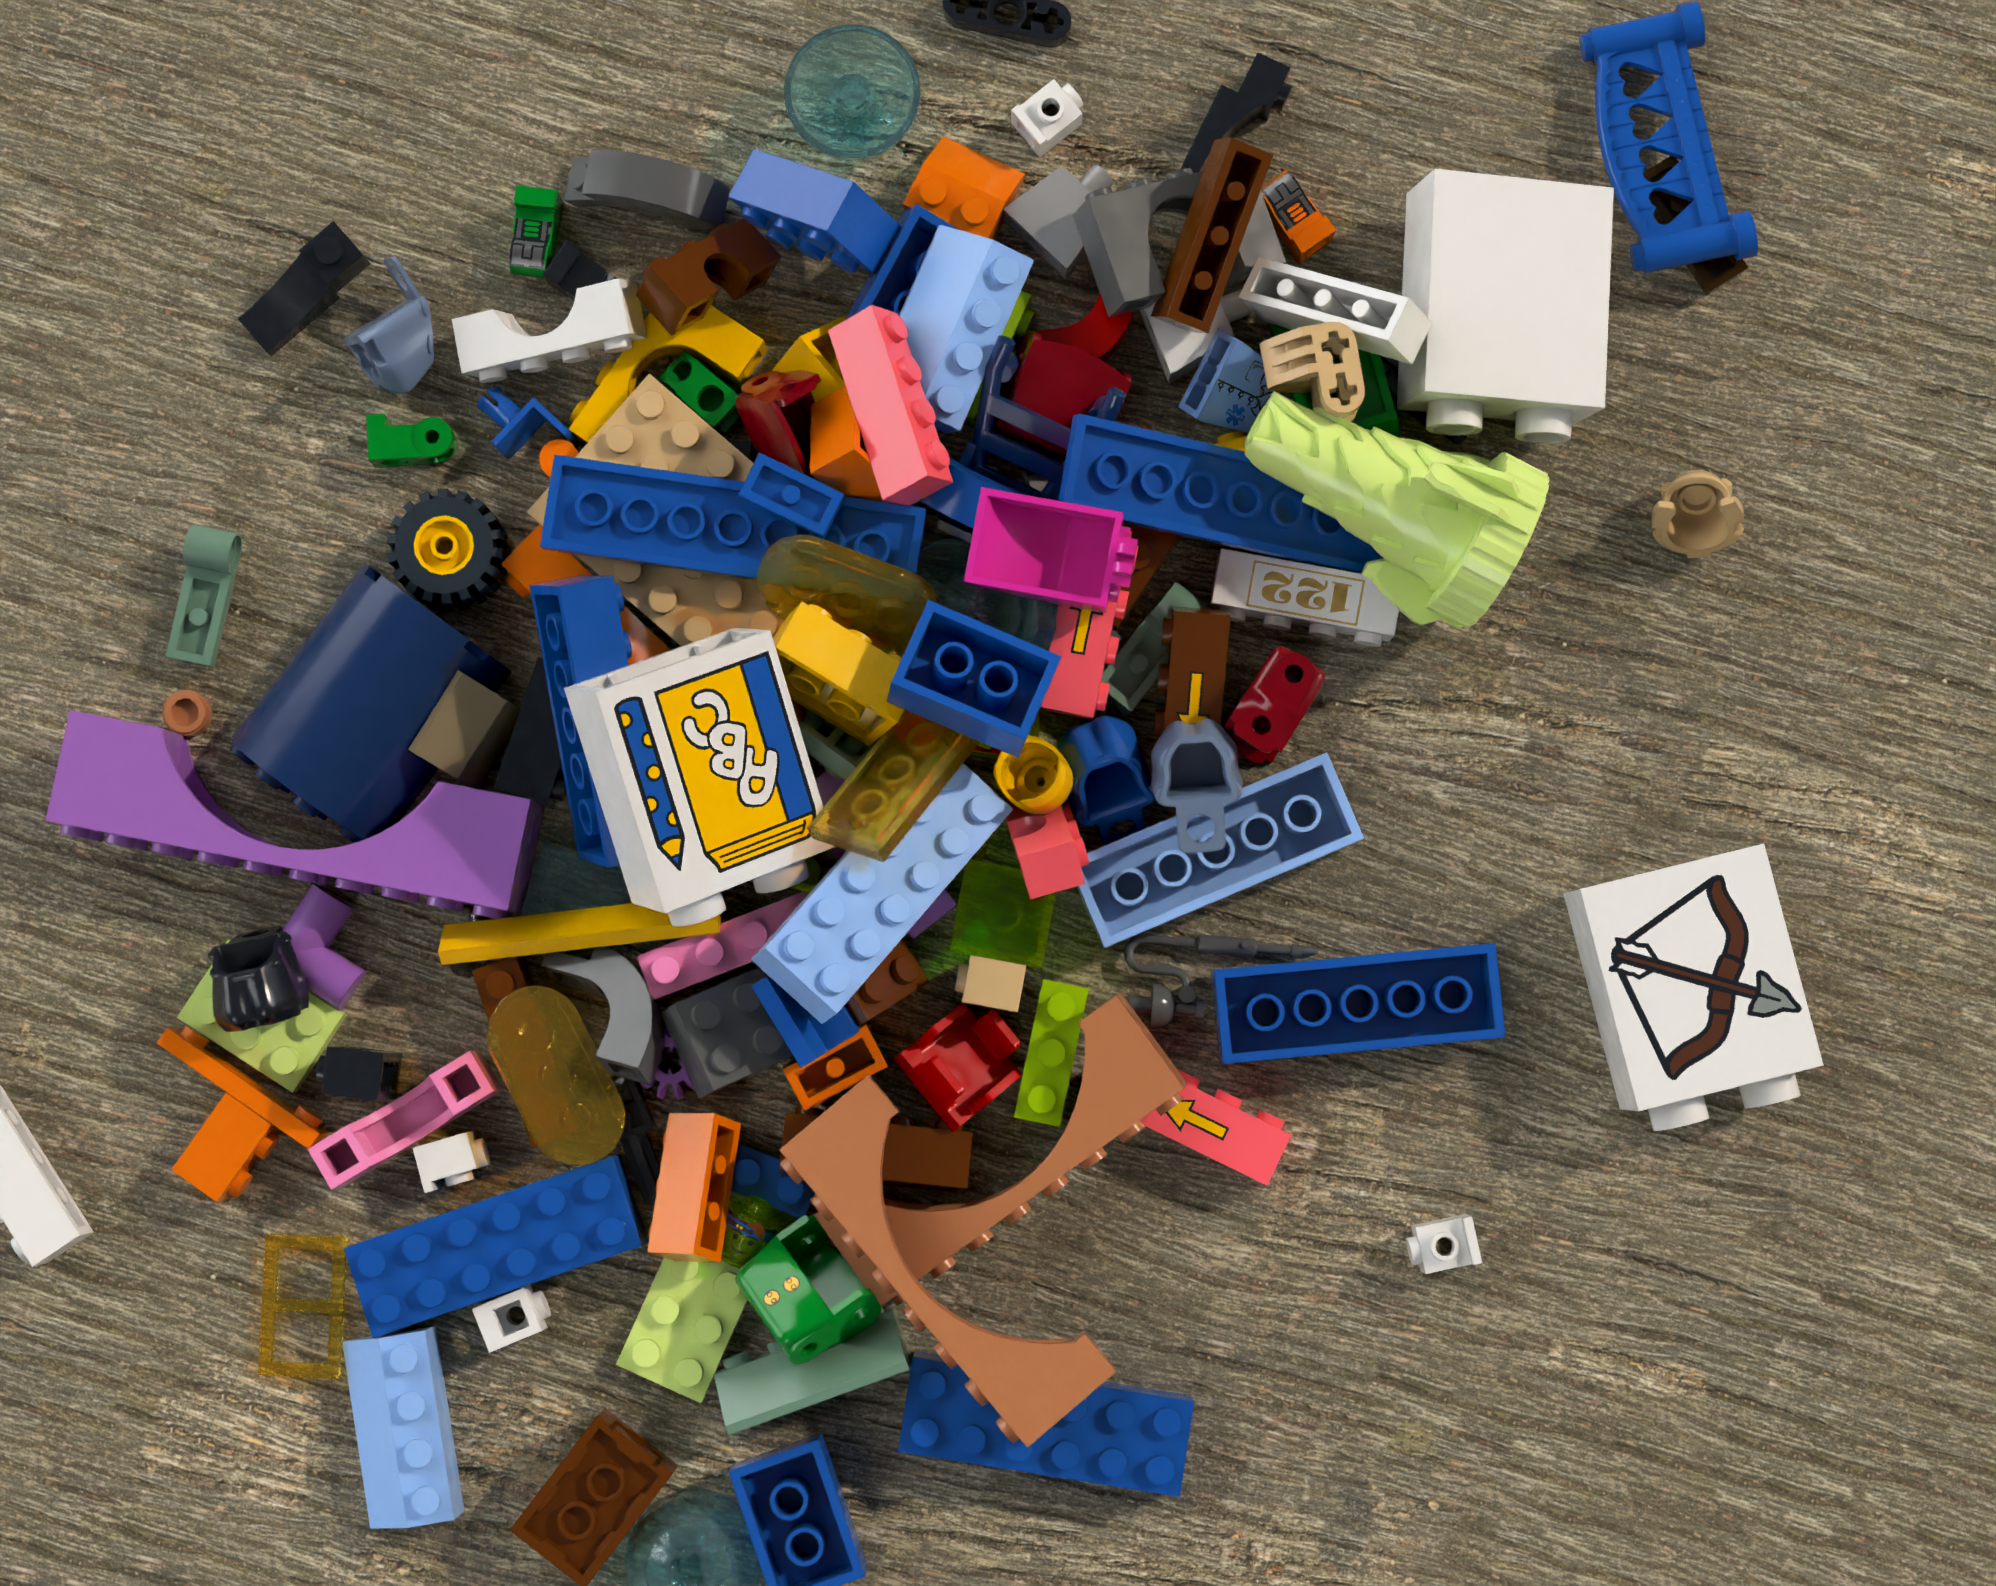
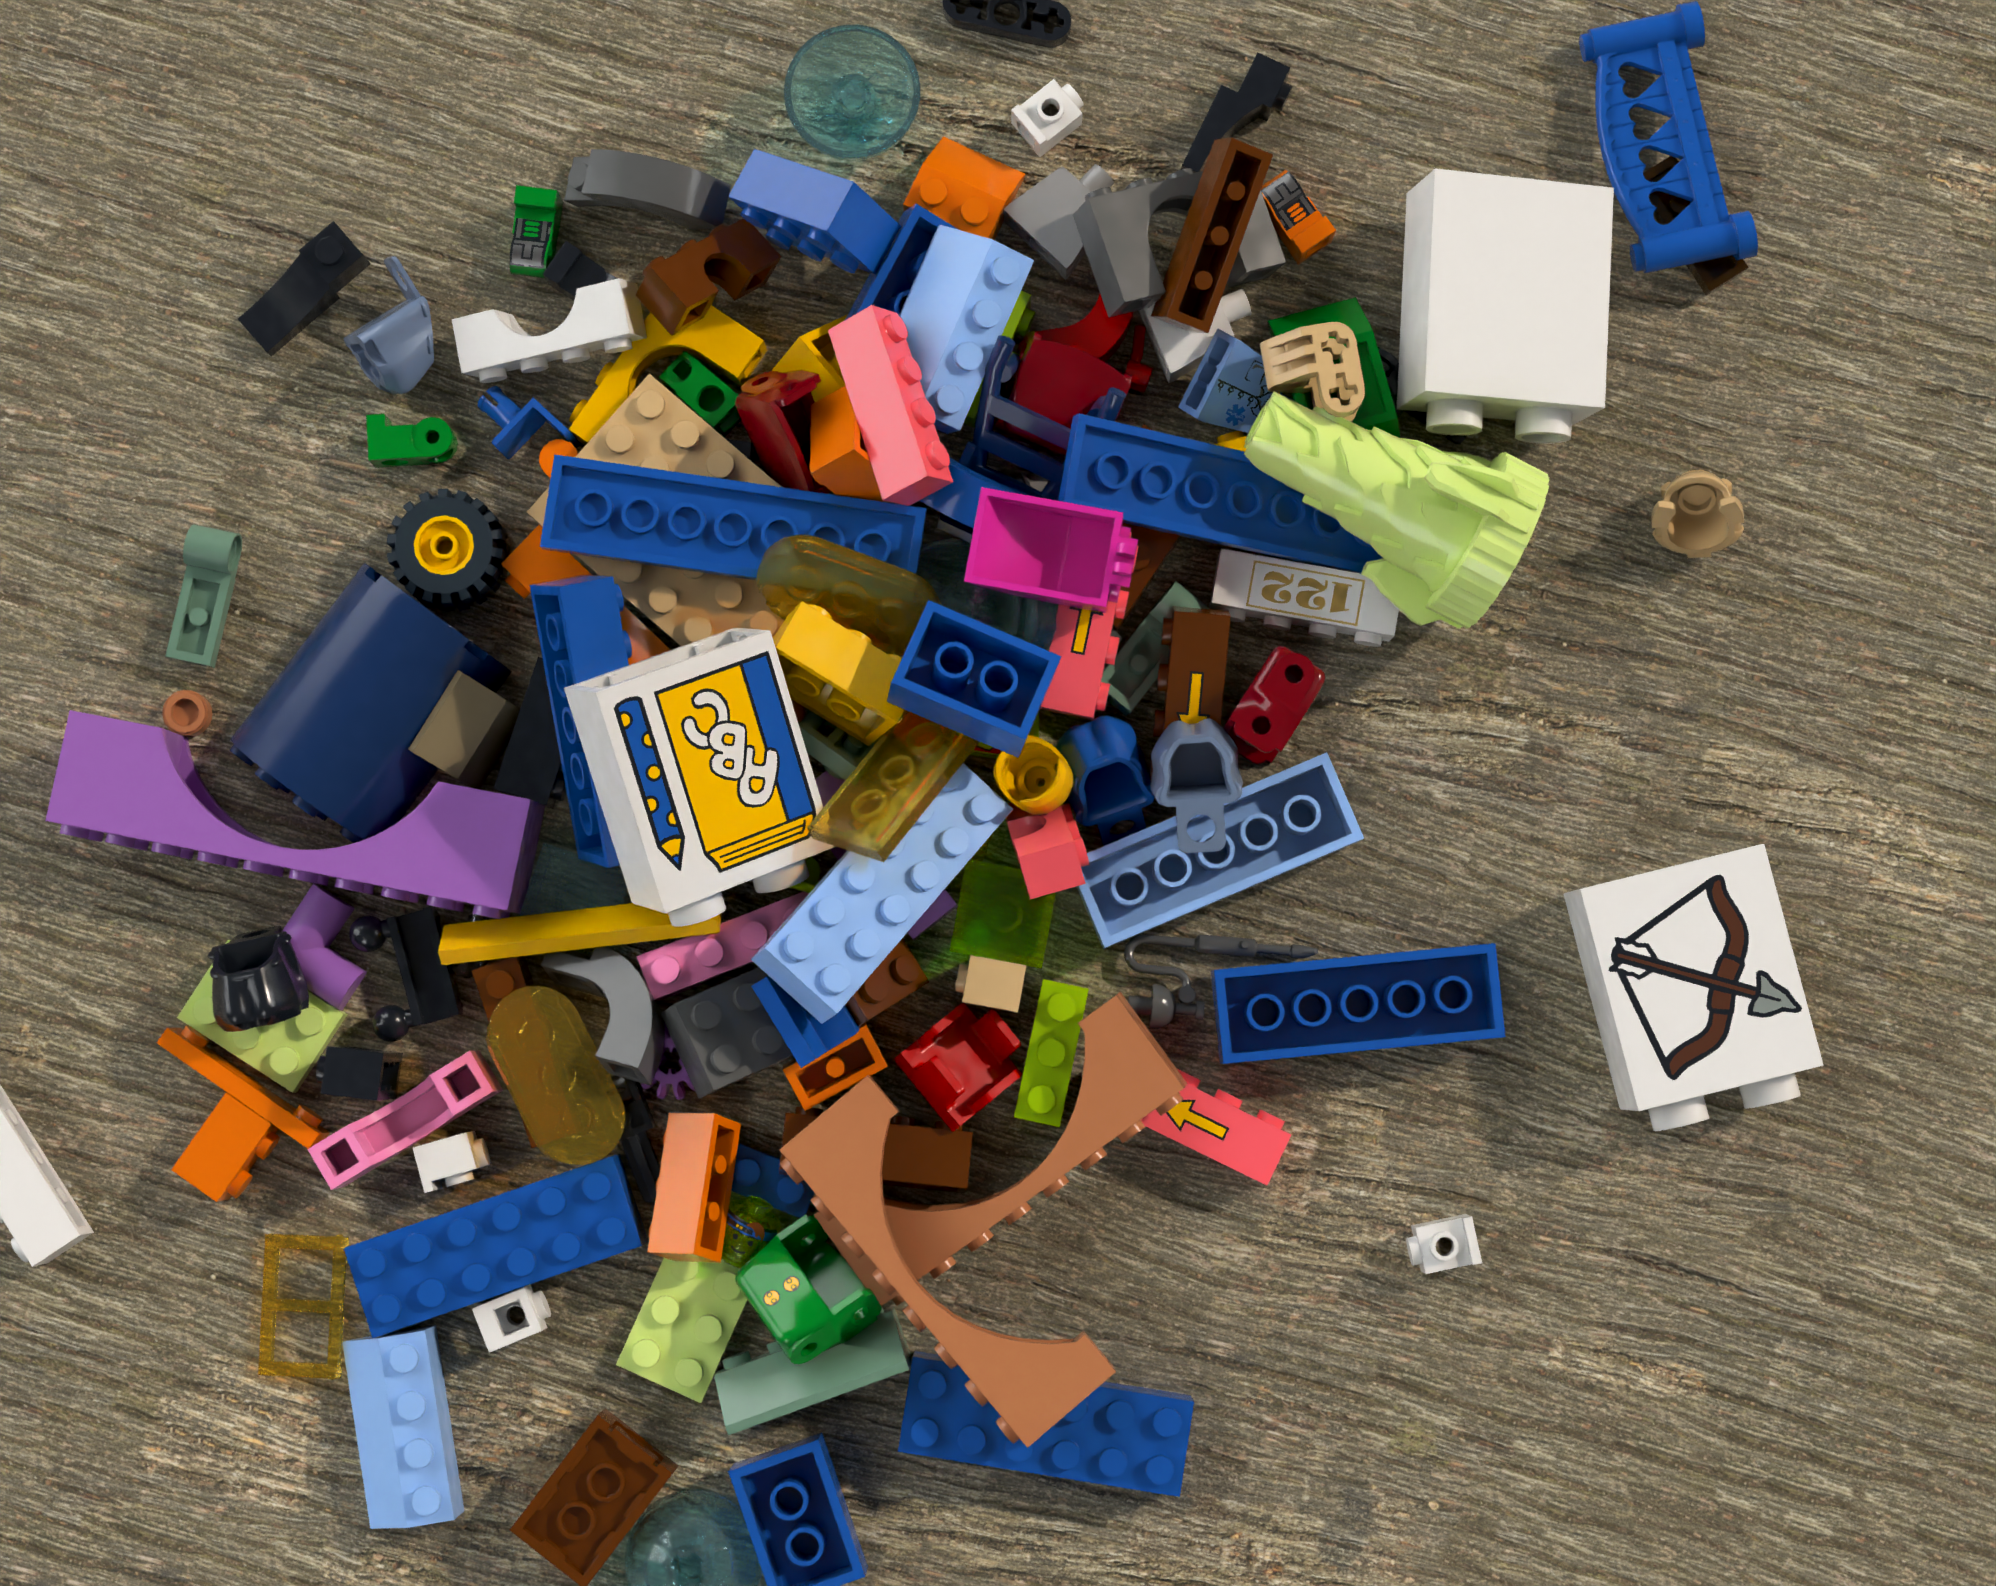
(427, 983): none -> black gear
(791, 495): blue plate -> none
(1139, 372): none -> red hand
(1300, 298): white brick -> none

